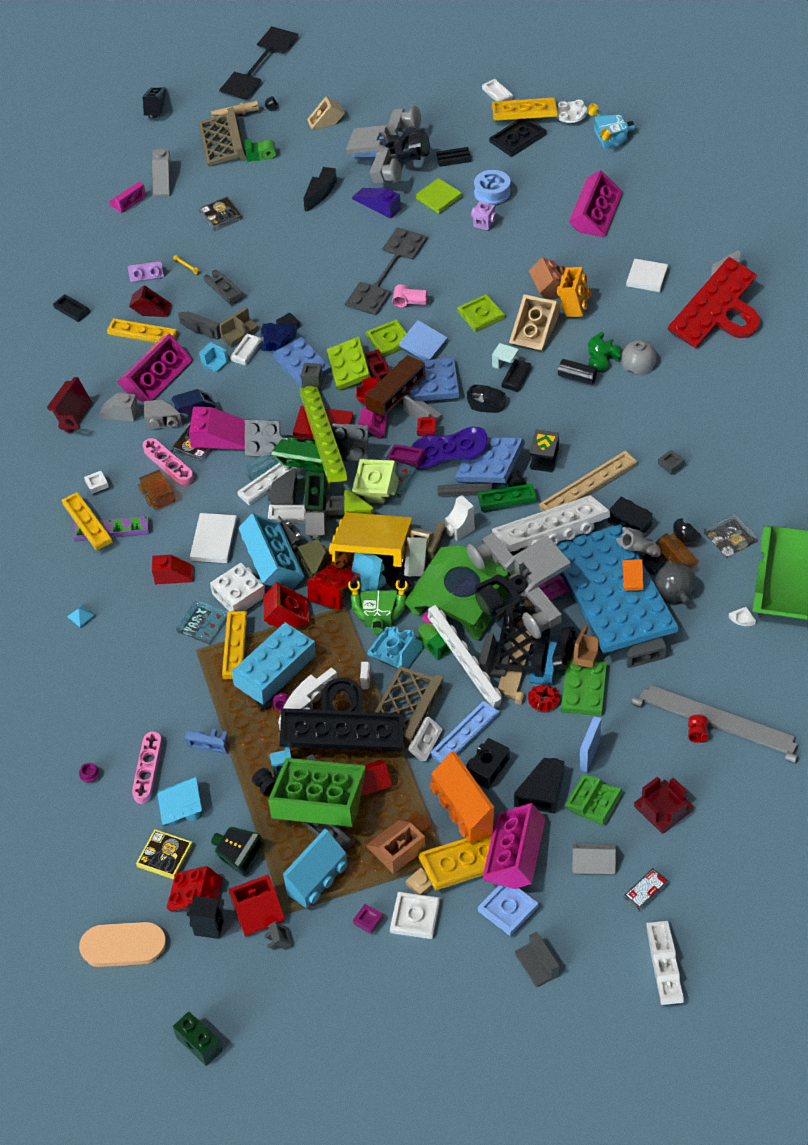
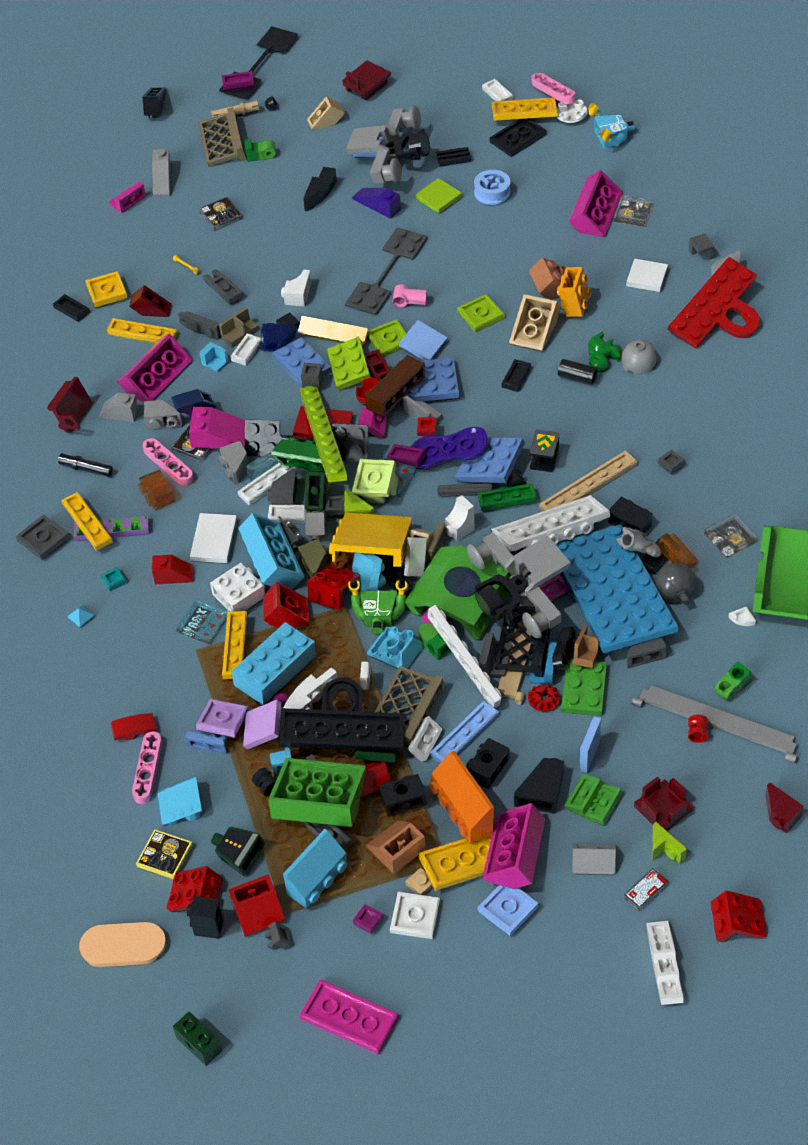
(42, 537): none -> dark grey plate
(78, 462): none -> black pin
(89, 772): magenta plate -> none
(96, 482): white plate -> none
(106, 289): none -> yellow plate
(113, 579): none -> teal tile
(129, 726): none -> red slope
(145, 271): lavender hinge -> none
(222, 718): none -> lavender tile
(235, 460): none -> light grey slope
(238, 80): none -> magenta tile
(262, 724): none -> lavender tile
(297, 290): none -> white arch
(331, 330): none -> tile
(349, 1016): none -> dark pink tile
(366, 79): none -> dark red piece
(385, 756): none -> dark green tile
(395, 802): none -> black brick
(483, 215): lavender brick -> none
(486, 399): black piece -> none
(504, 353): light aqua panel -> none
(538, 961): dark grey panel -> none
(553, 88): none -> bright pink beam
(632, 575): orange slope -> none
(633, 211): none -> clear tile
(664, 841): none -> lime slope
(685, 532): black hair -> none
(701, 244): none -> dark grey panel
(733, 681): none -> leg
(737, 914): none -> red bracket
(782, 808): none -> dark red slope

